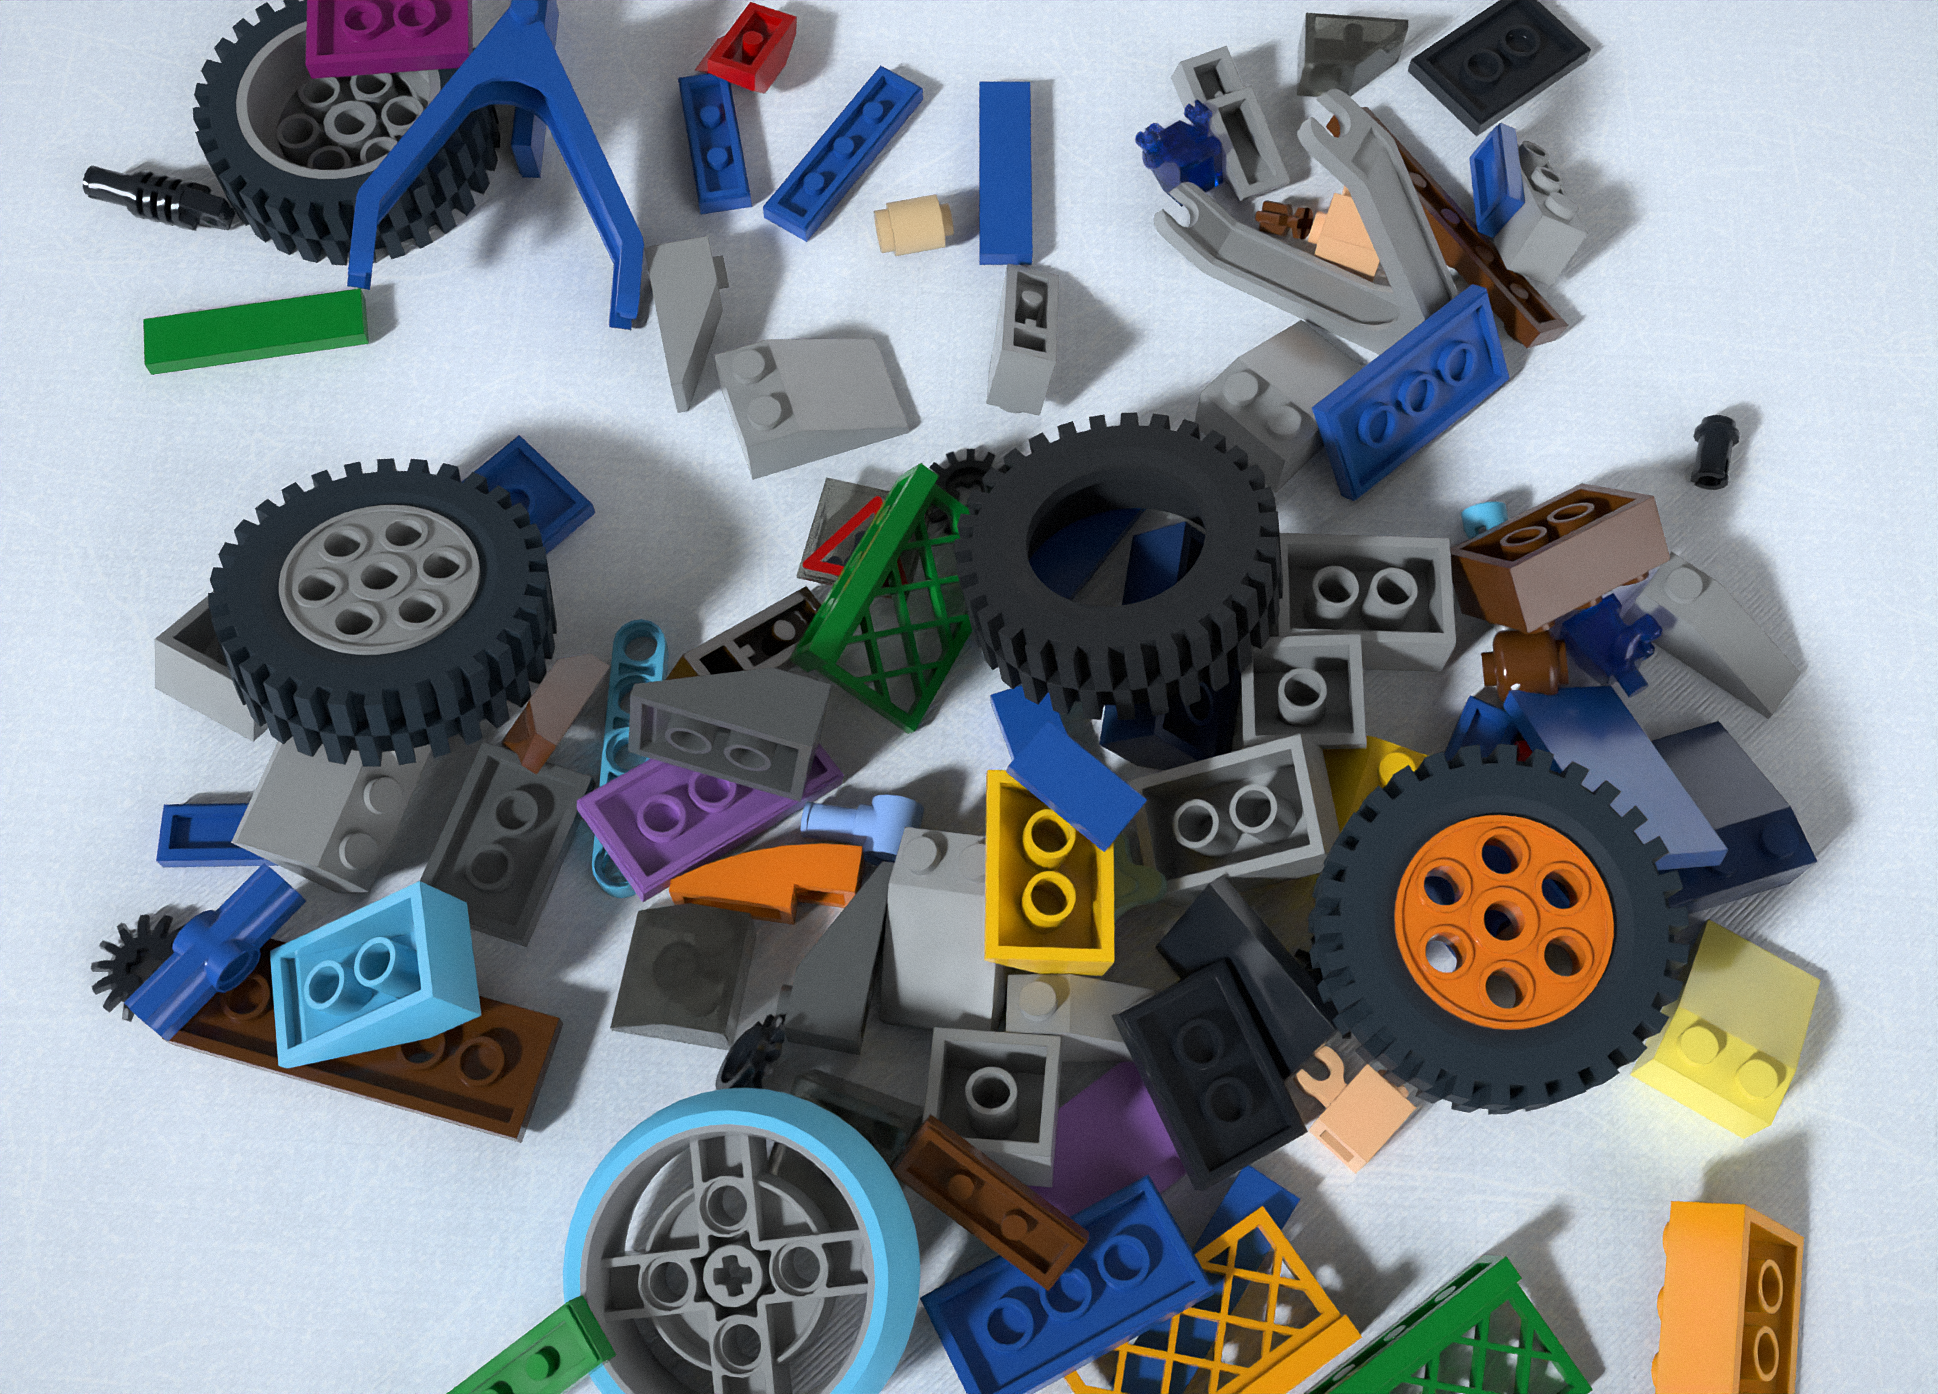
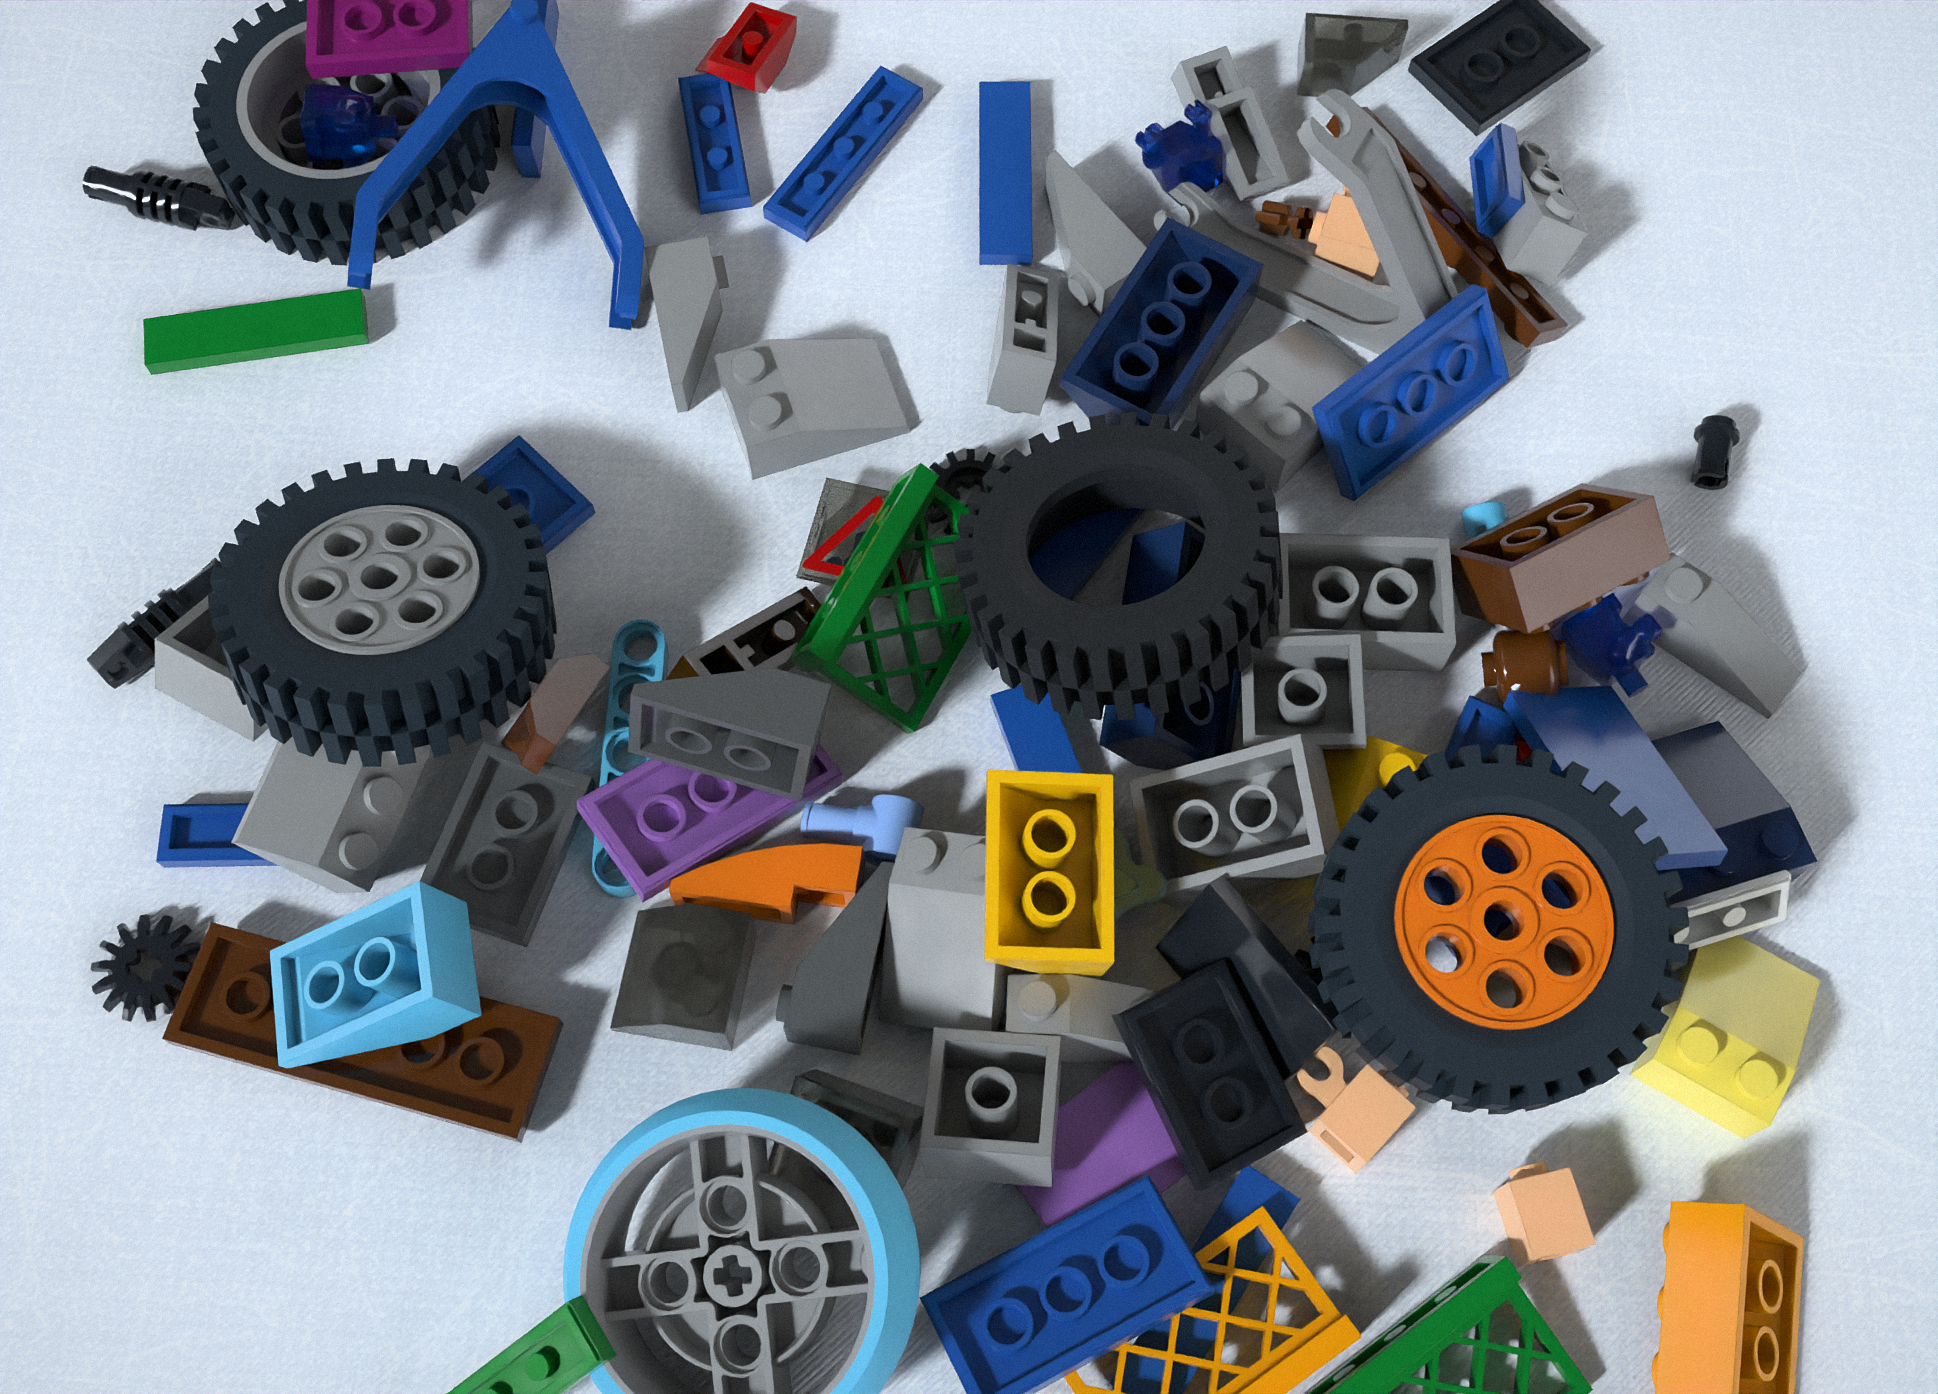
(132, 646): none -> black hinge
(215, 952): blue piece -> none
(342, 124): none -> clear blue piece
(752, 1055): black gear -> none
(913, 225): tan brick -> none
(989, 1202): reddish brown tile -> none
(1076, 785): blue tile -> none
(1092, 239): none -> light grey slope
(1163, 328): none -> dark blue slope
(1543, 1214): none -> light nougat brick
(1735, 910): none -> white slope

